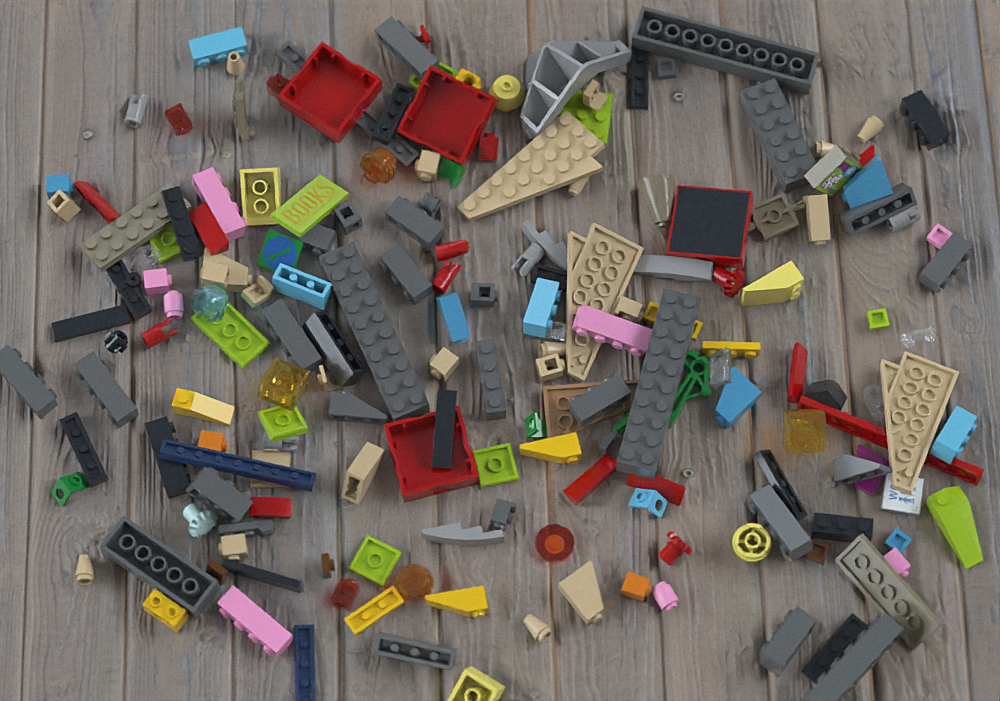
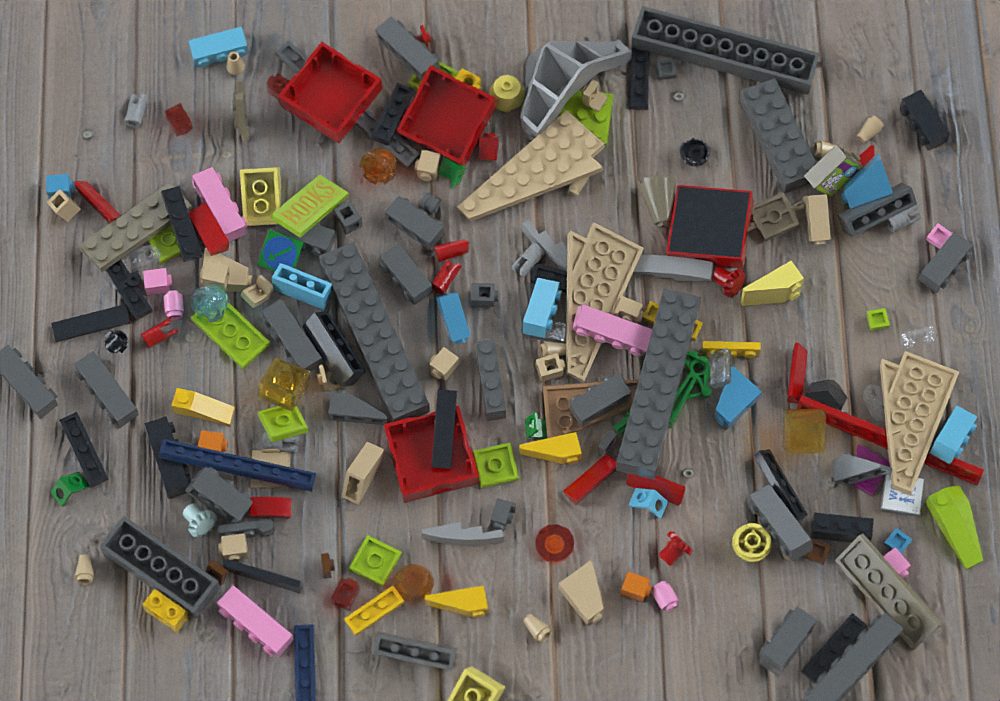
(694, 152): none -> black hair

